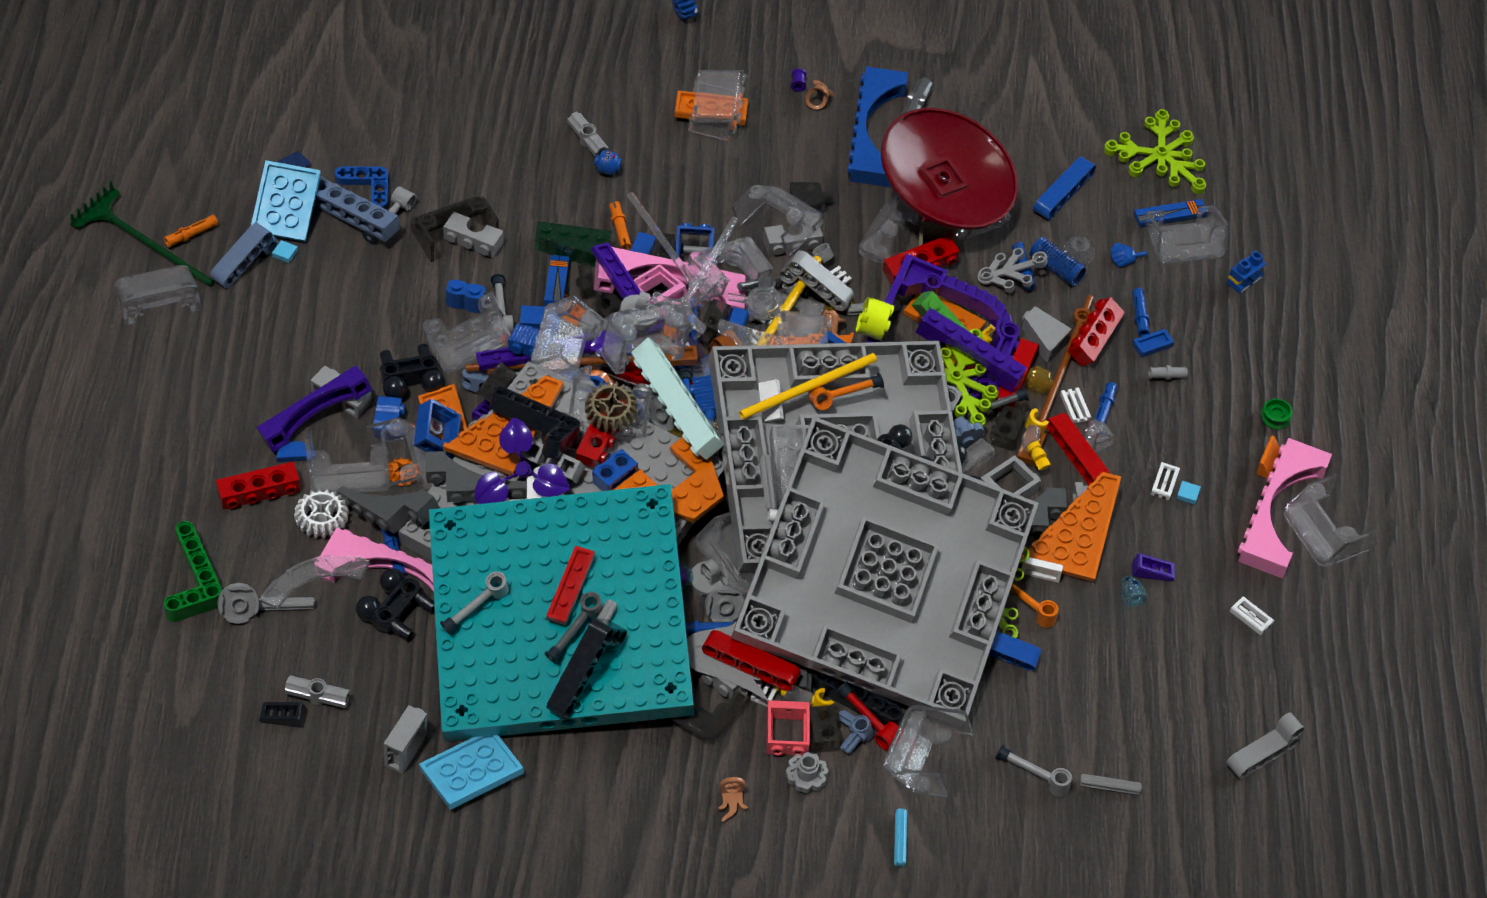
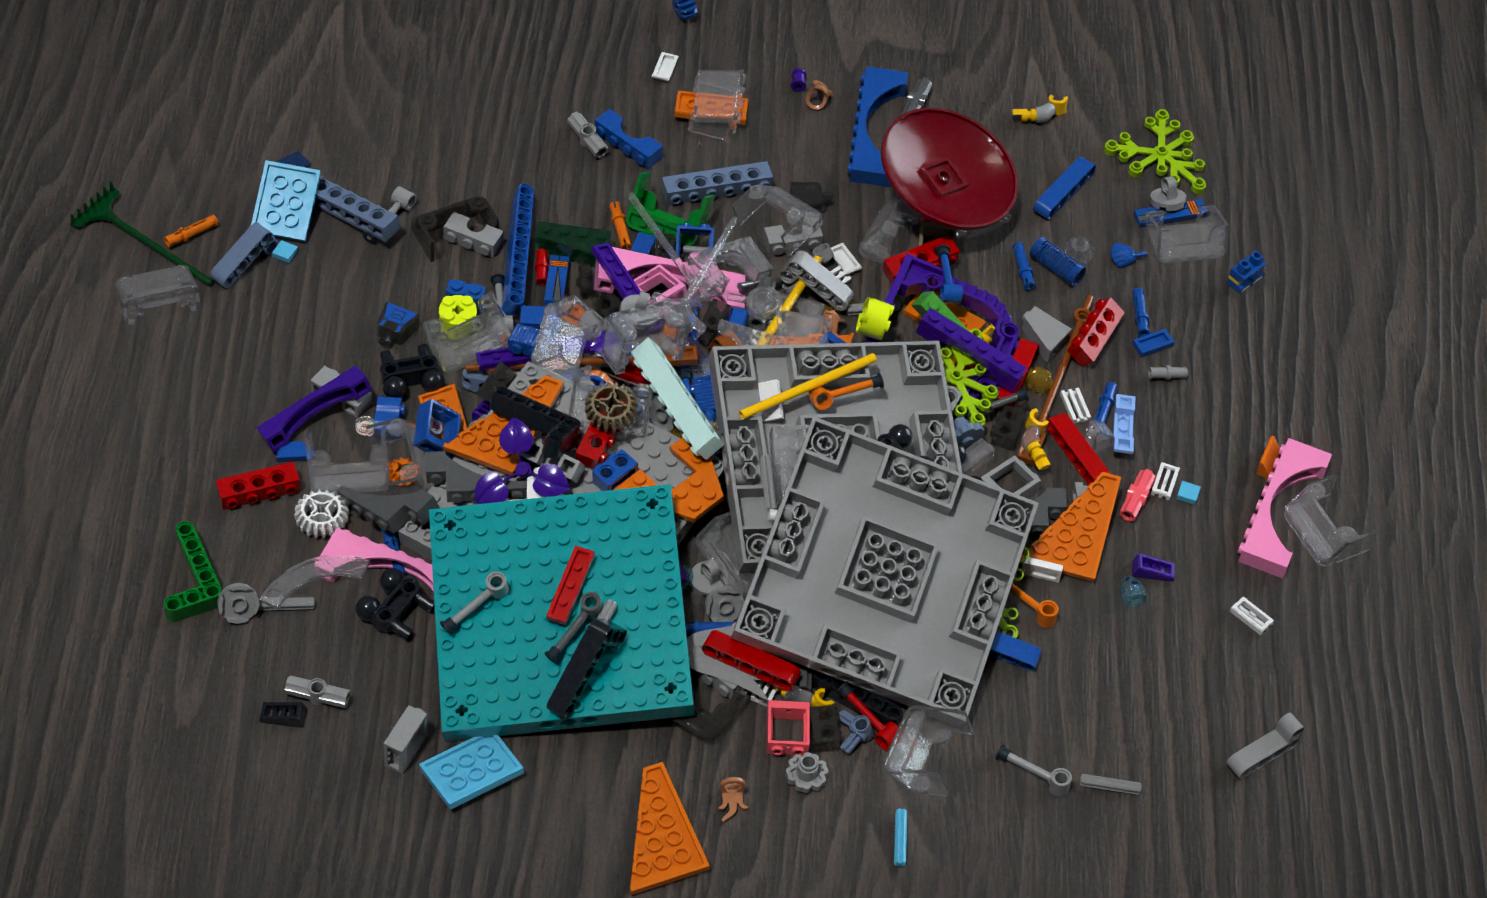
(361, 424): none -> clear tile
(374, 181): blue beam -> none
(396, 325): none -> clear smoke torso
(456, 310): none -> neon yellow brick
(517, 250): none -> blue beam
(541, 267): none -> red pin
(608, 162): blue head -> none
(643, 150): none -> blue arch
(665, 67): none -> white tile
(665, 838): none -> orange wing
(666, 222): none -> green windscreen
(719, 182): none -> sand blue brick
(845, 259): none -> white tile
(948, 292): none -> blue piece
(991, 275): light grey plant -> none
(1043, 113): none -> yellow piece
(1123, 424): none -> light blue slope
(1137, 495): none -> coral piece
(1168, 195): none -> light grey tile
(1276, 413): green piece -> none

